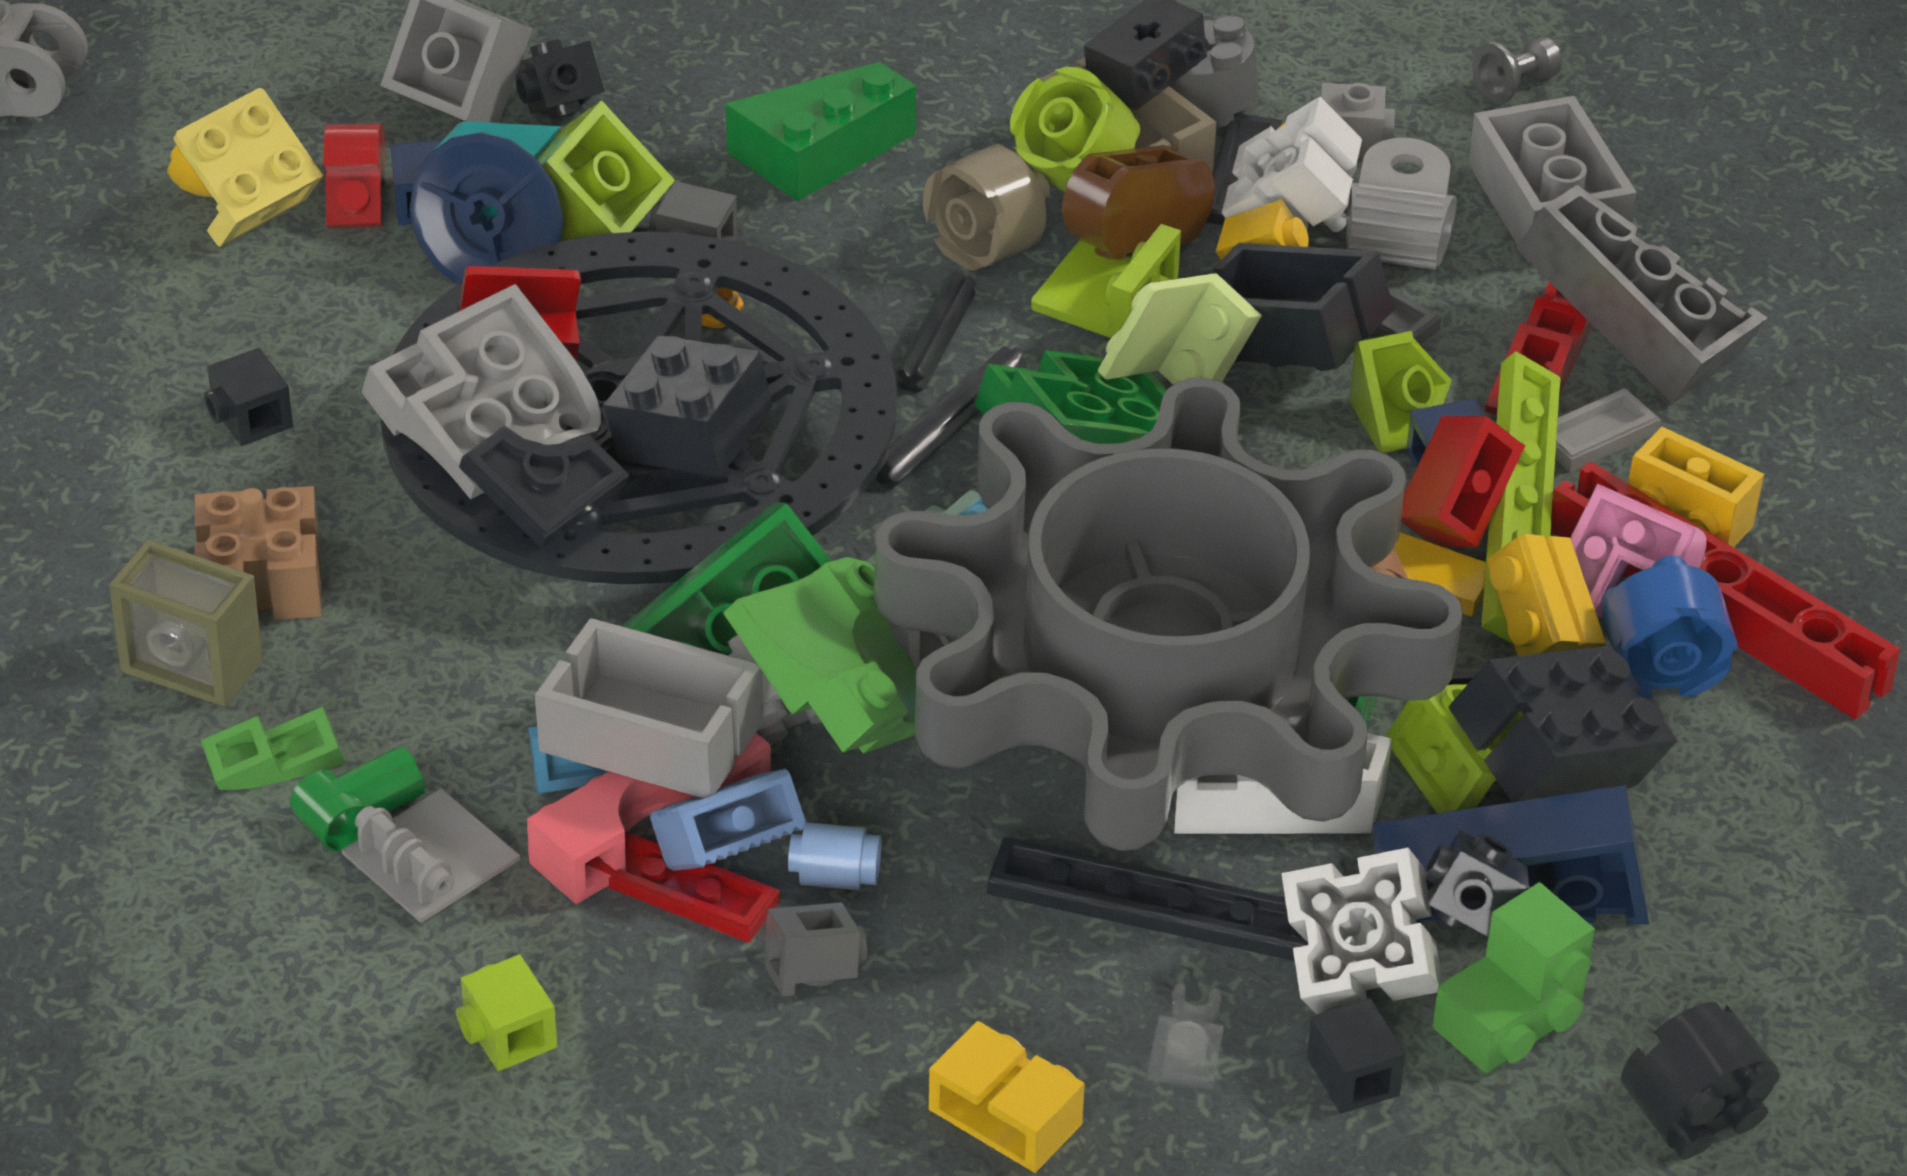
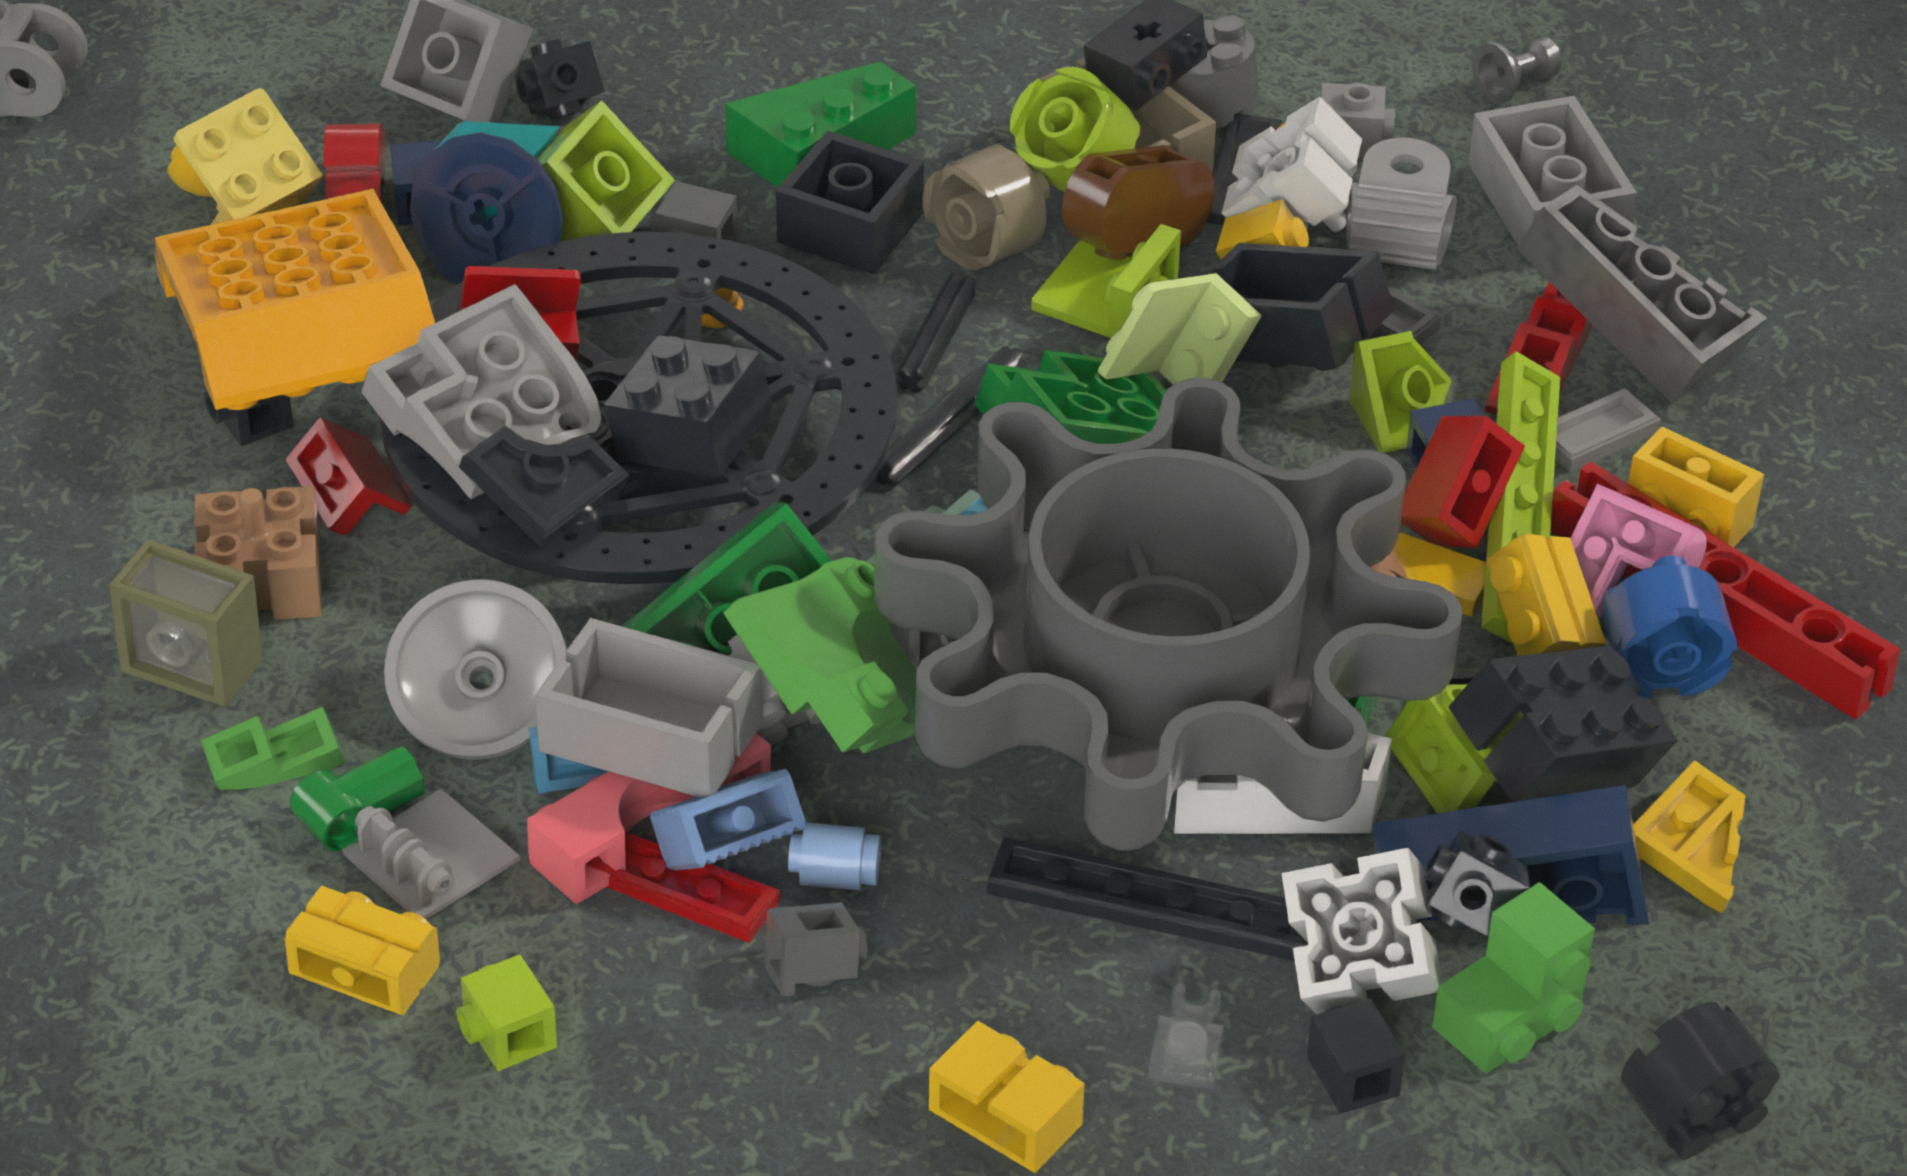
(294, 297): none -> light orange slope
(345, 475): none -> red panel
(362, 949): none -> yellow brick
(452, 640): none -> light grey dish
(850, 202): none -> black brick
(1694, 834): none -> yellow wing

